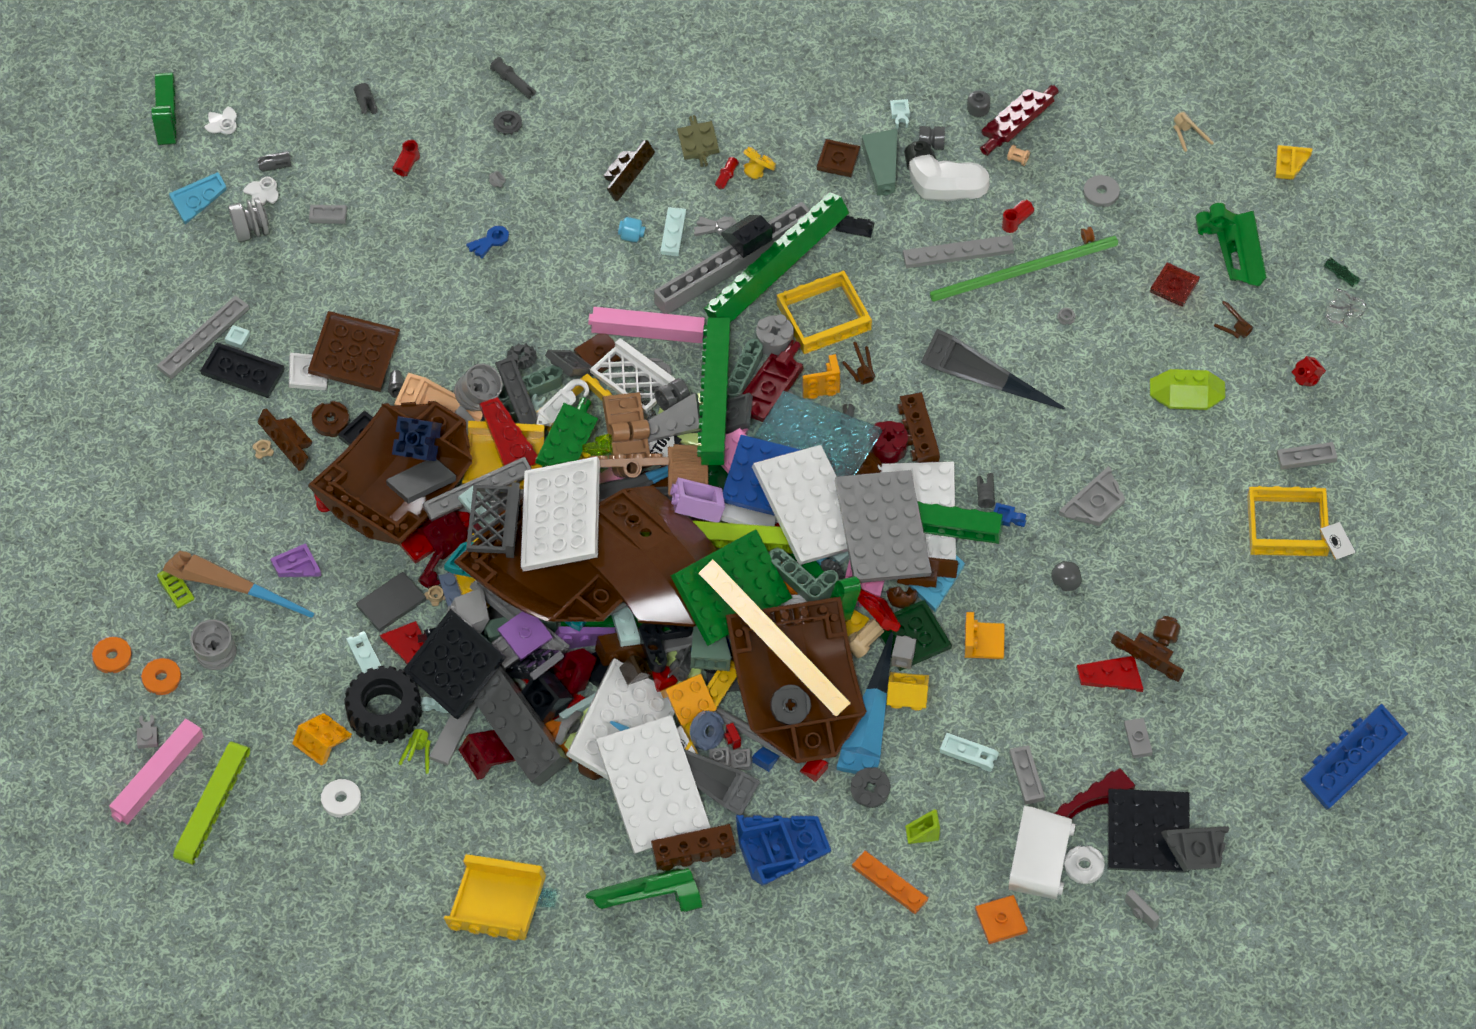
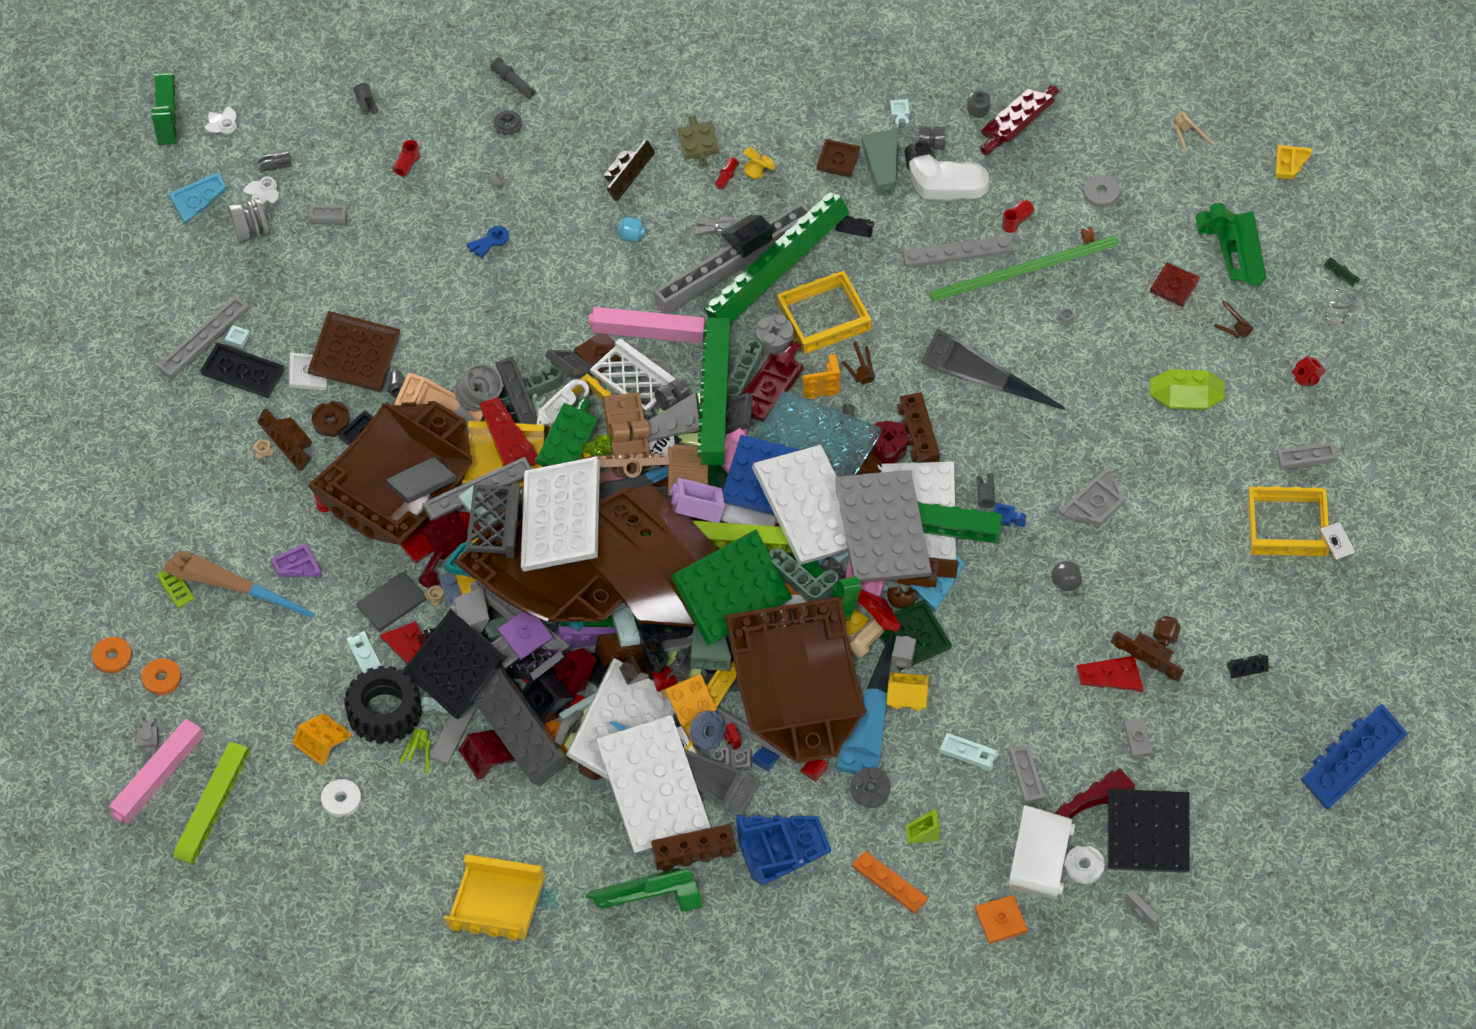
(212, 635): light grey wheel -> none
(416, 438): dark blue brick -> none
(527, 360): dark grey gear -> none
(673, 231): light aqua plate -> none
(774, 638): plate -> none
(796, 695): dark grey plate -> none
(983, 639): light orange bracket -> none
(1023, 158): light nougat bush -> none
(1197, 846): dark grey wing -> none
(1250, 666): none -> black hinge

